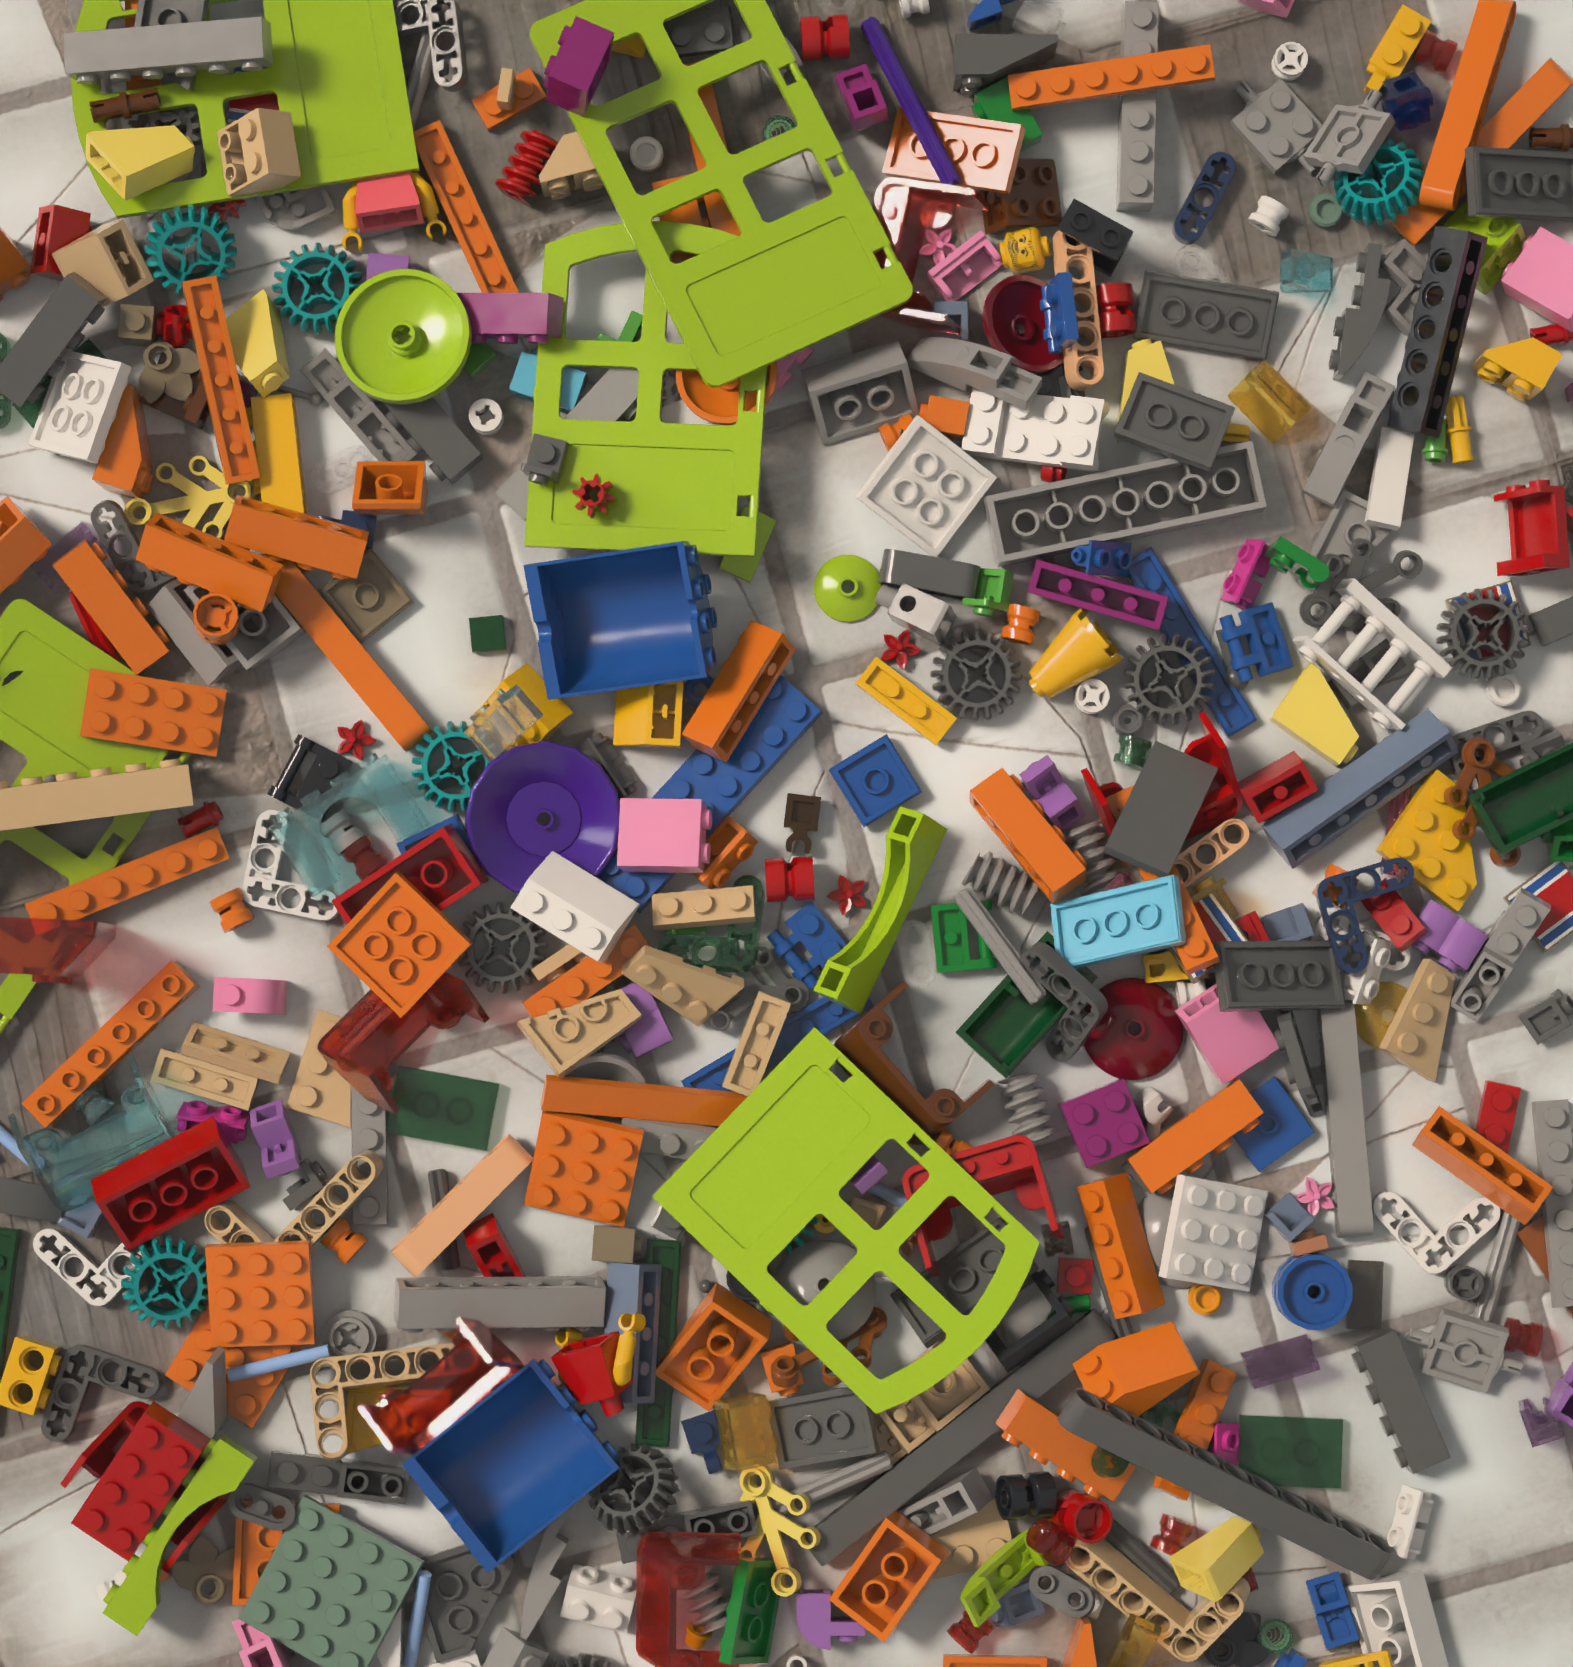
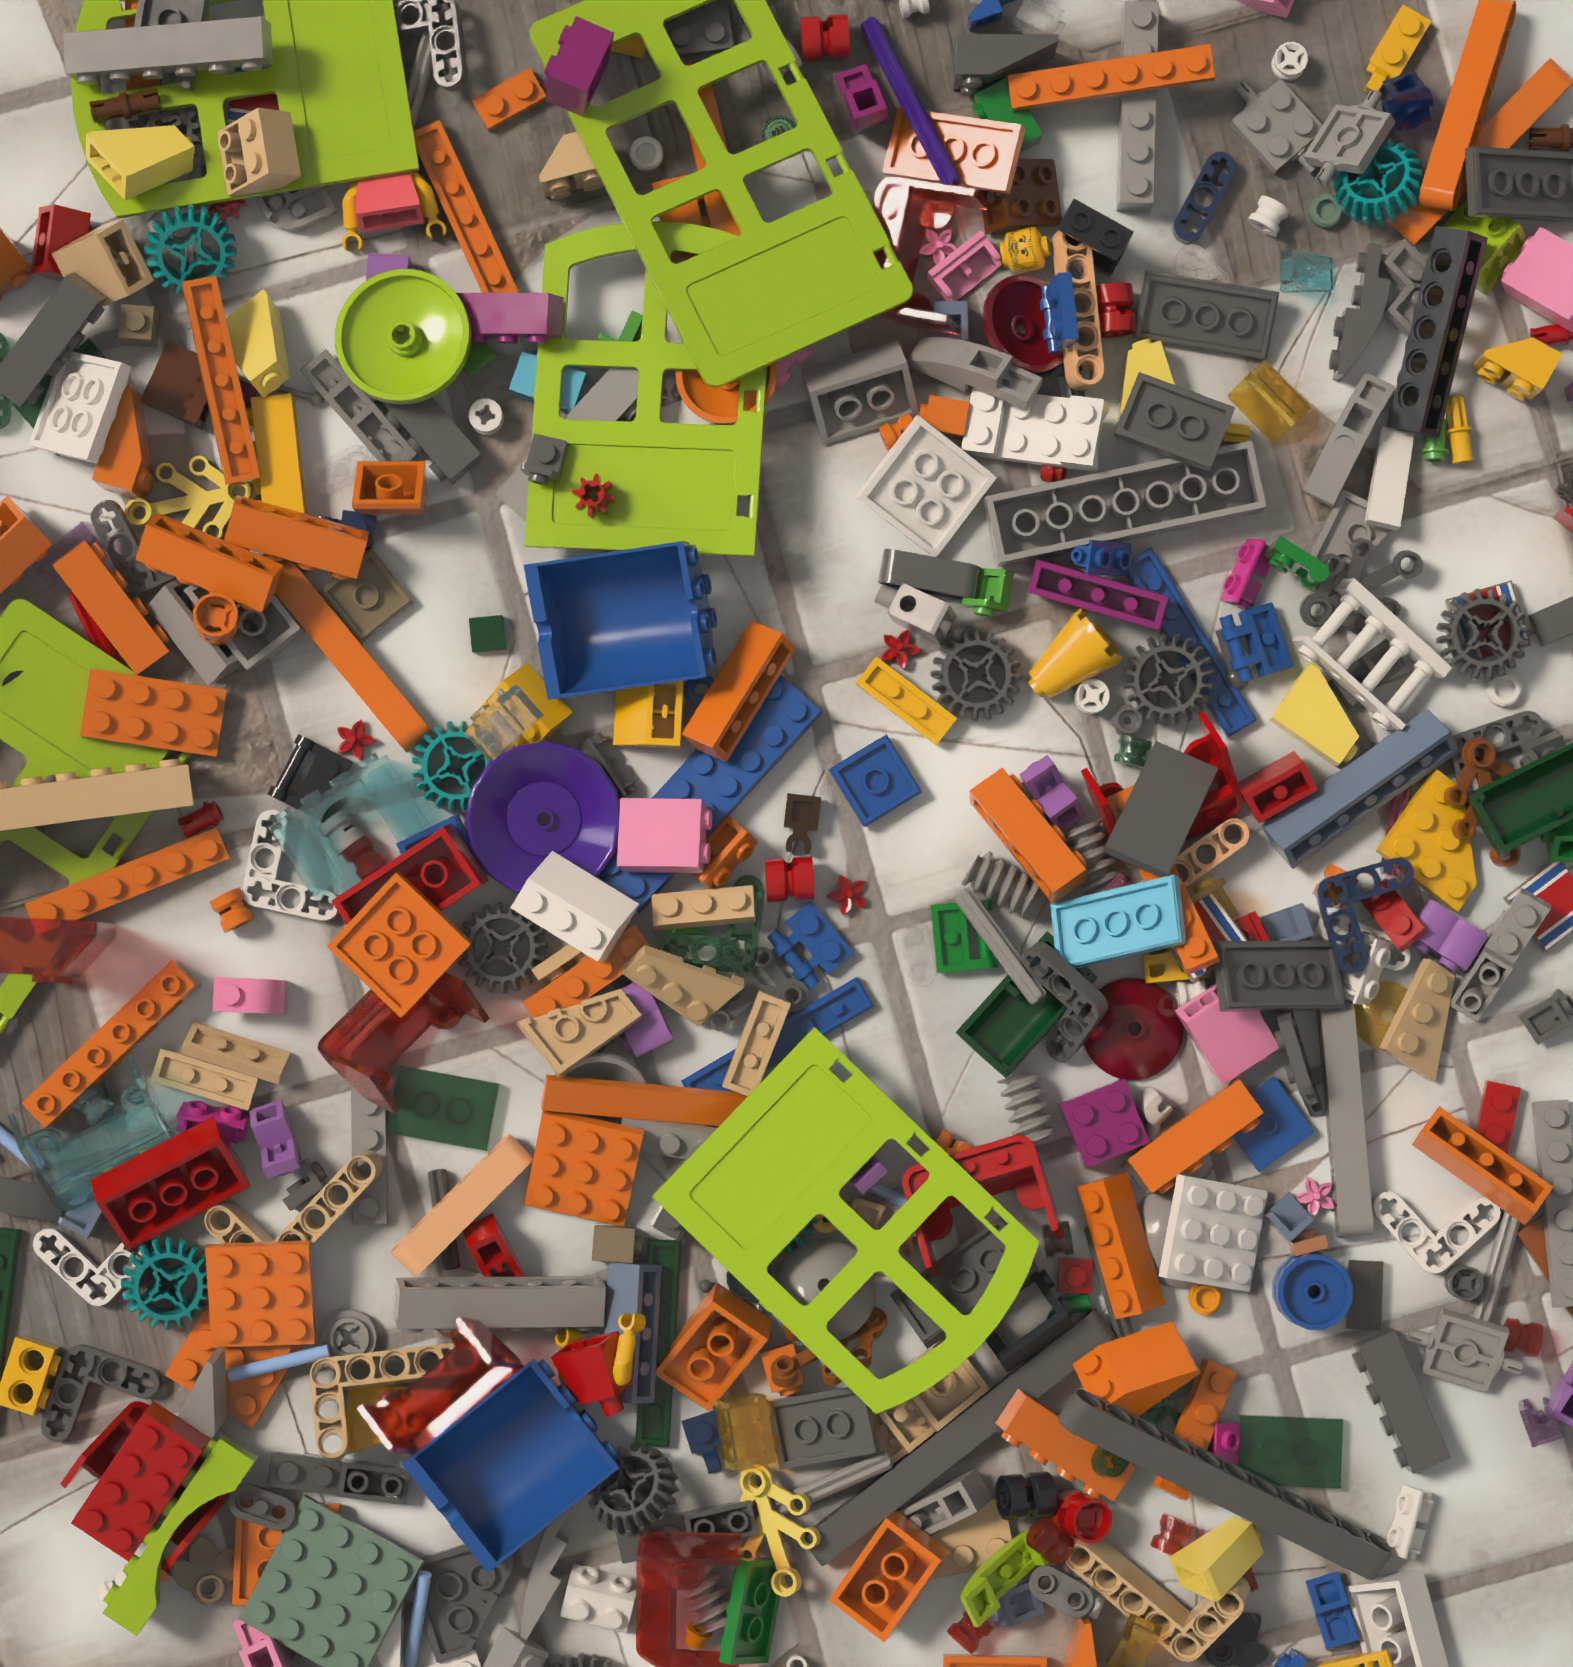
(170, 377): dark tan plate -> none
(174, 325): red gear -> none
(309, 300): teal gear -> none
(317, 1085): tan wing -> none
(343, 1240): orange wheel -> none
(506, 89): tan tile -> none
(526, 165): red piece -> none
(746, 566): lime slope -> none
(816, 1623): medium lavender brick -> none
(842, 605): lime dish -> none
(862, 1047): reddish brown windscreen -> none
(909, 854): lime arch -> none
(1020, 622): orange wheel -> none
(1143, 1557): dark grey axle -> none
(1275, 1635): clear green tile -> none
(1279, 1361): clear purple hinge -> none
(1427, 51): clear red wheel -> none
(1536, 529): red panel -> none

